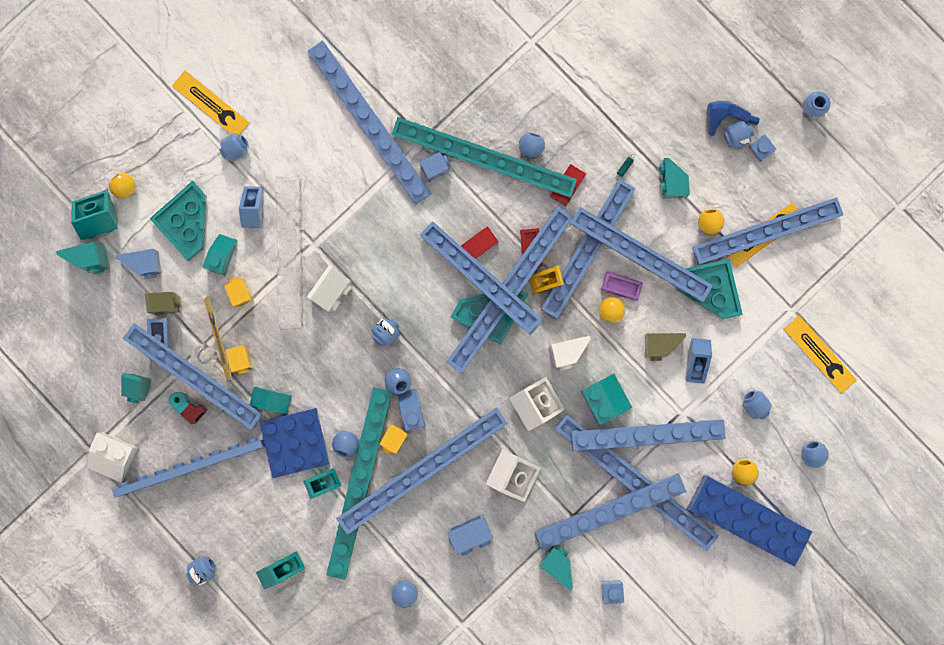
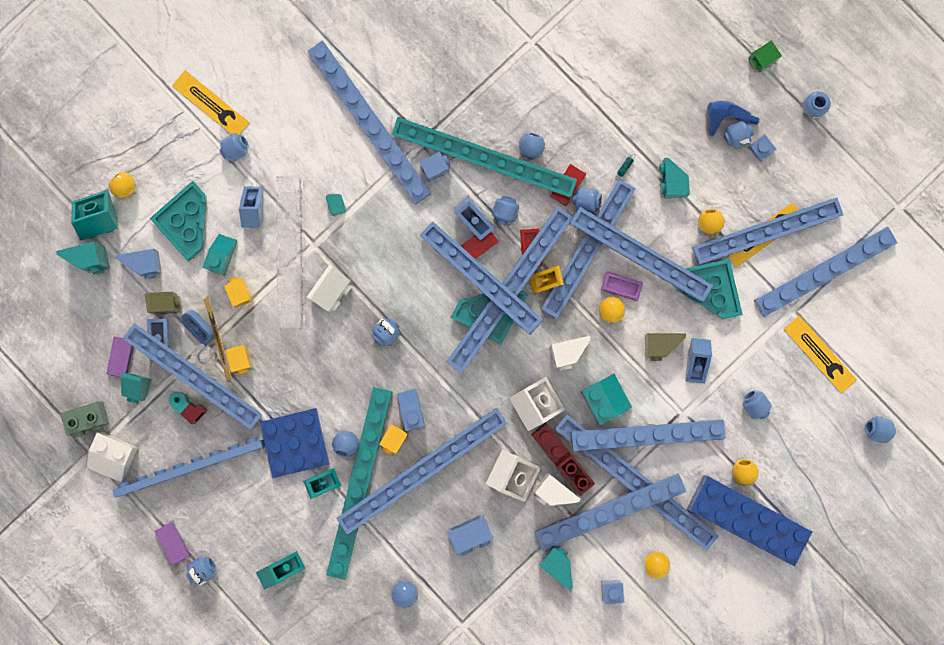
(84, 418): none -> sand green brick
(119, 357): none -> medium lavender tile
(172, 543): none -> medium lavender tile
(198, 327): none -> medium blue plate
(270, 400): teal slope -> none
(335, 204): none -> teal slope
(397, 381): medium blue piece -> none
(474, 217): none -> medium blue slope
(505, 210): none -> medium blue head
(553, 492): none -> white slope
(562, 459): none -> dark red slope
(587, 199): none -> medium blue head
(657, 565): none -> yellow piece
(764, 57): none -> green brick
(814, 454): medium blue piece -> none
(825, 271): none -> medium blue plate
(880, 429): none -> medium blue head

